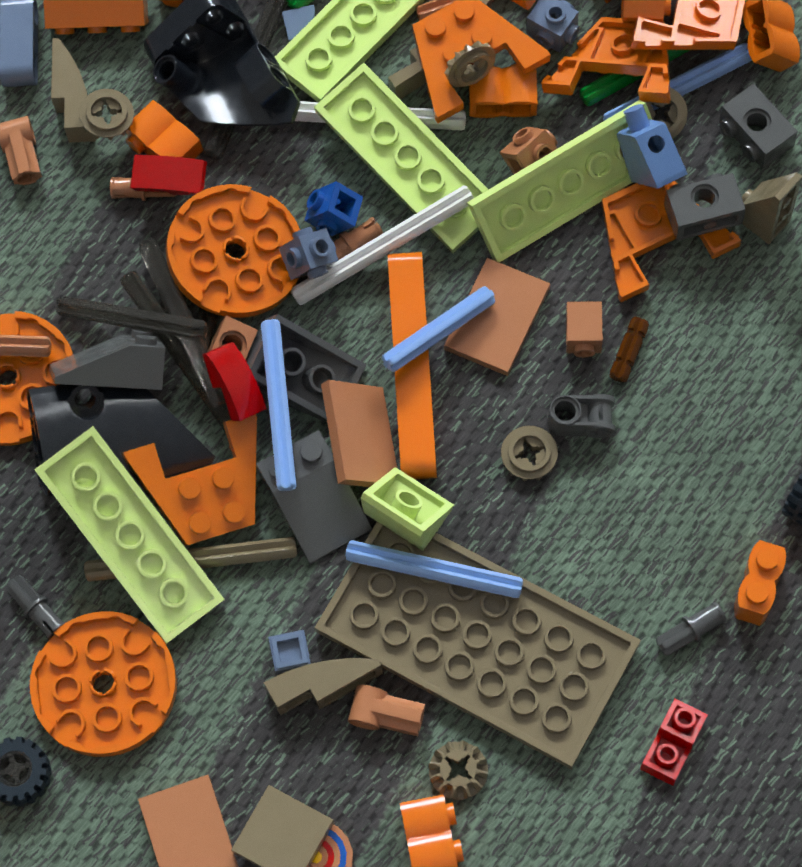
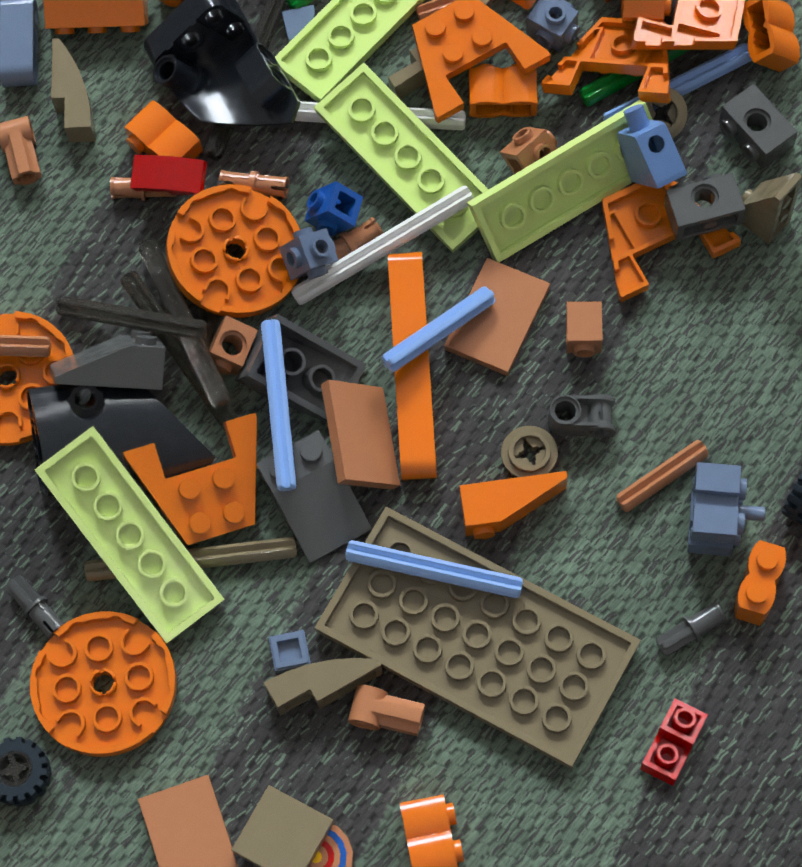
(116, 103): dark tan gear -> none
(232, 373): red slope -> none
(260, 183): none -> nougat pin
(406, 507): yellowish green slope -> none
(458, 787): dark tan gear -> none
(462, 73): dark tan gear -> none
(500, 503): none -> orange slope
(629, 349): reddish brown axle -> none
(662, 476): none -> nougat axle
(718, 509): none -> sand blue brick

